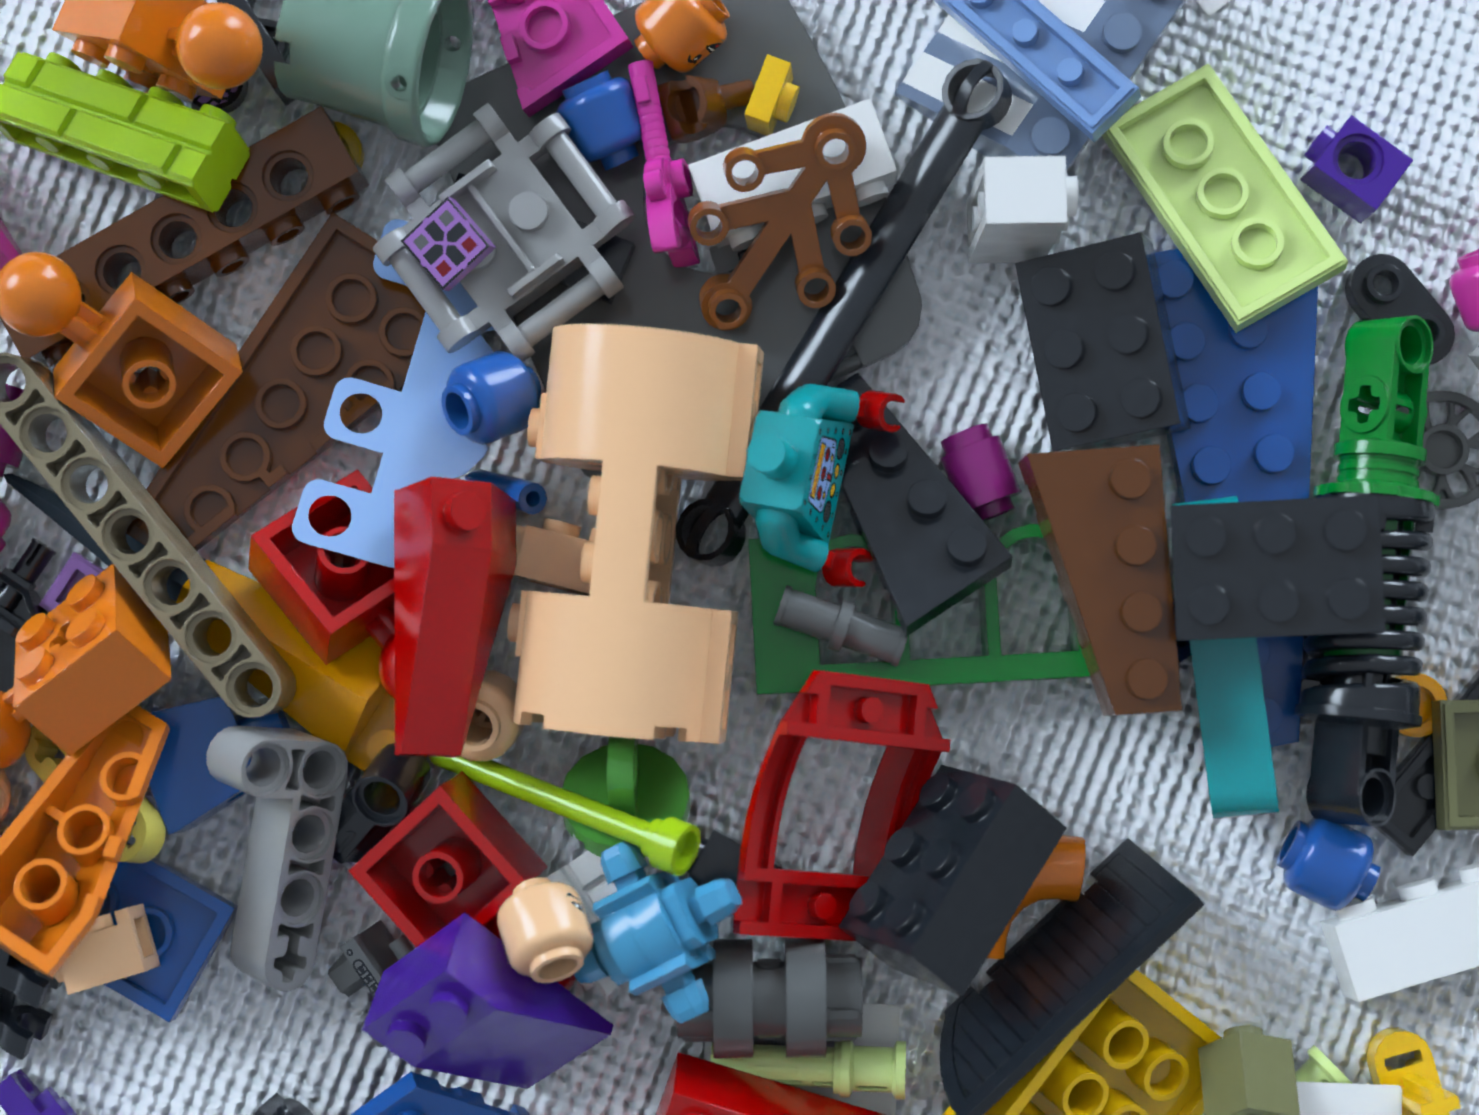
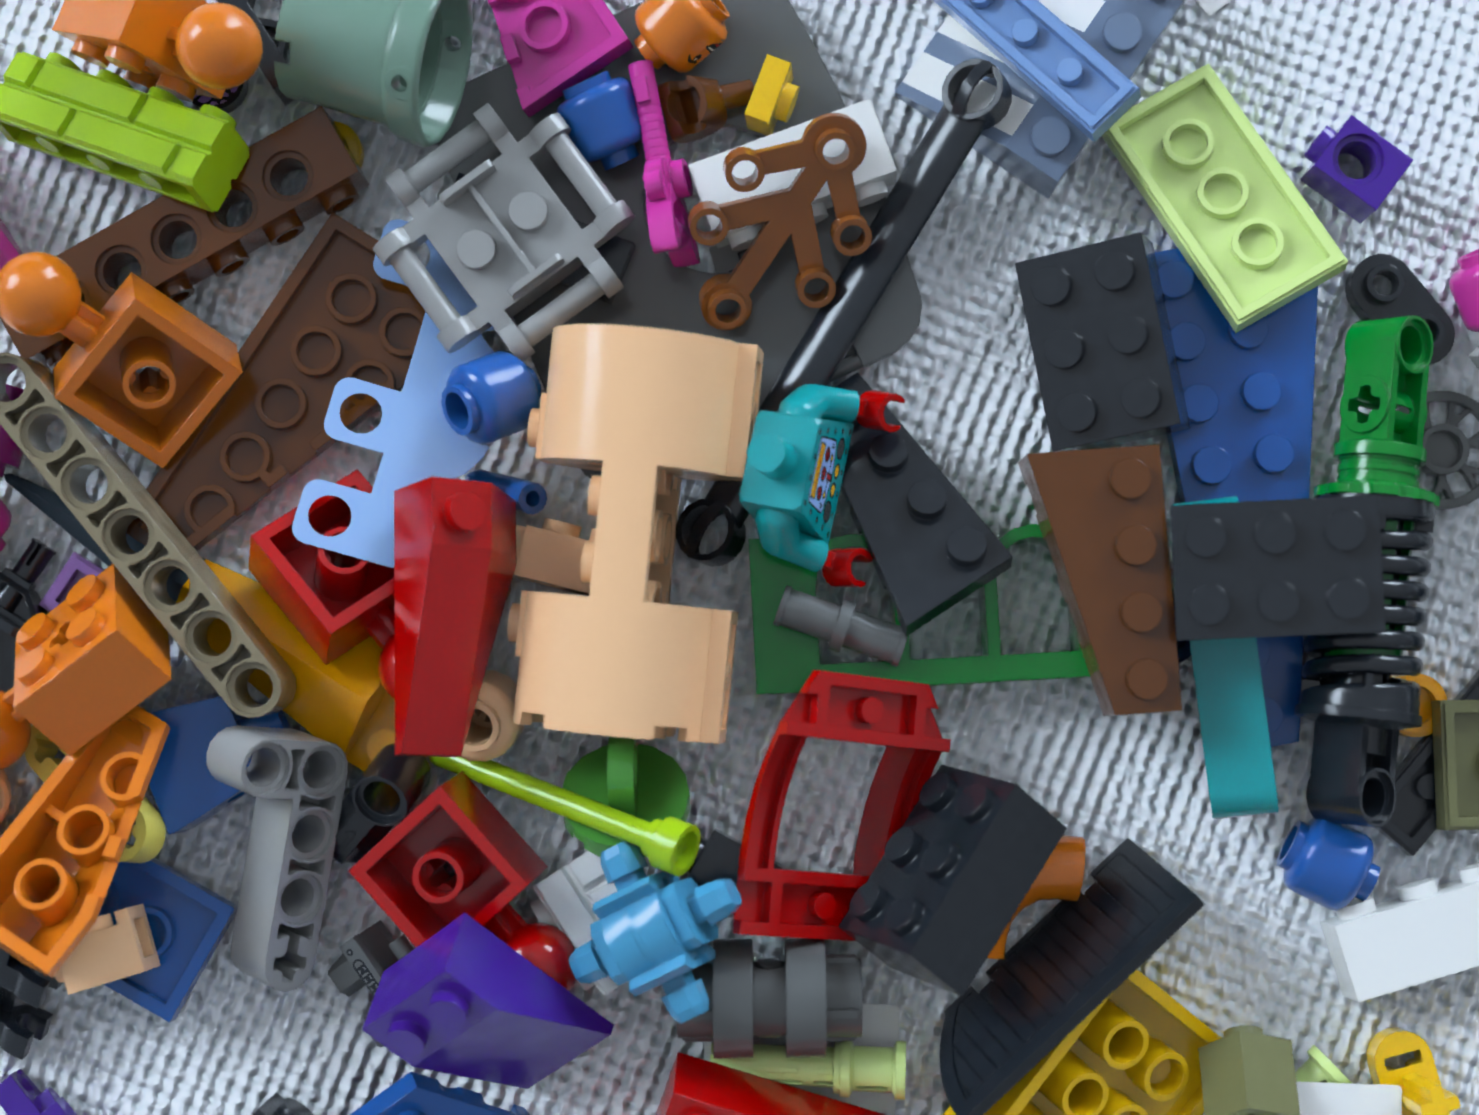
(448, 244): tile -> none
(545, 930): light nougat head -> none
(980, 471): magenta brick -> none
(1019, 208): white brick -> none

